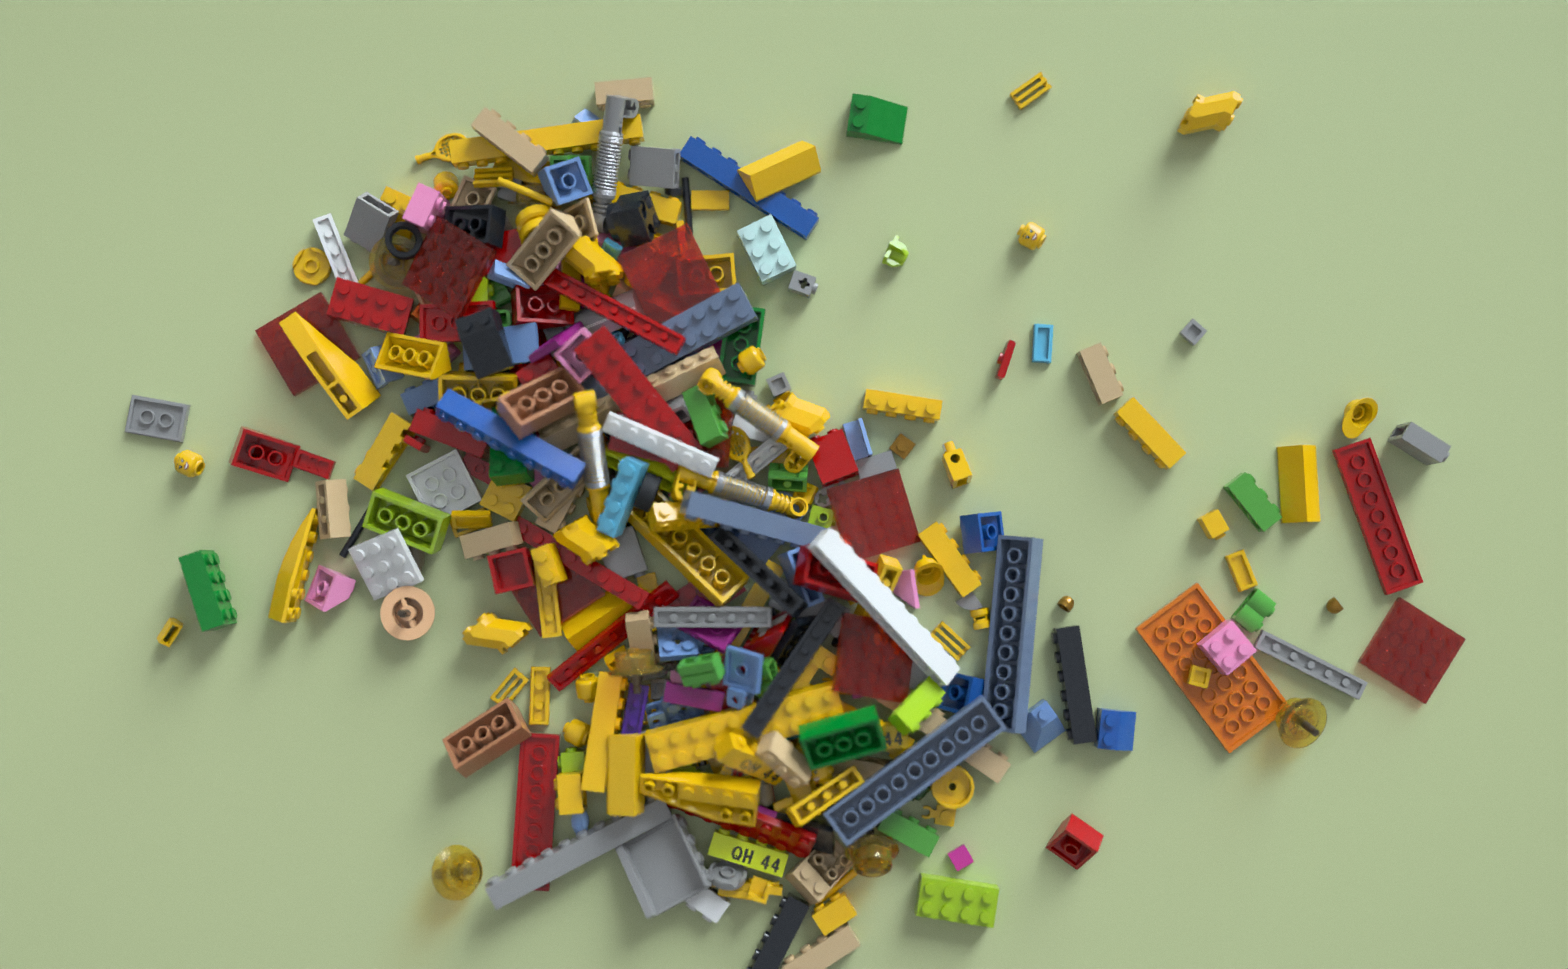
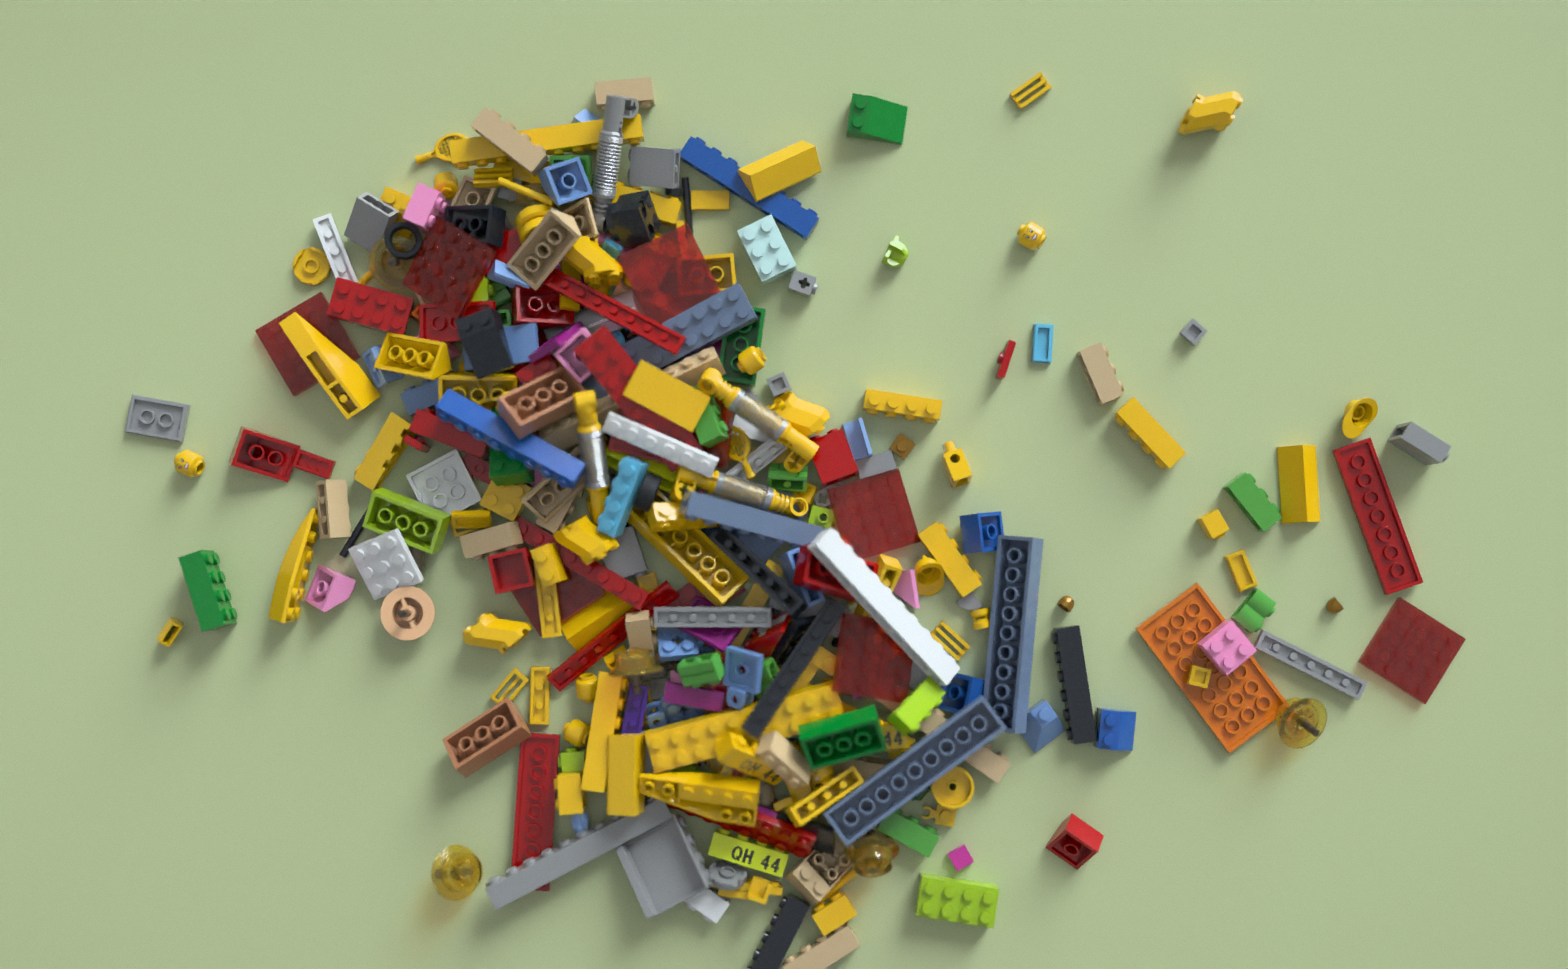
(666, 395): none -> yellow tile

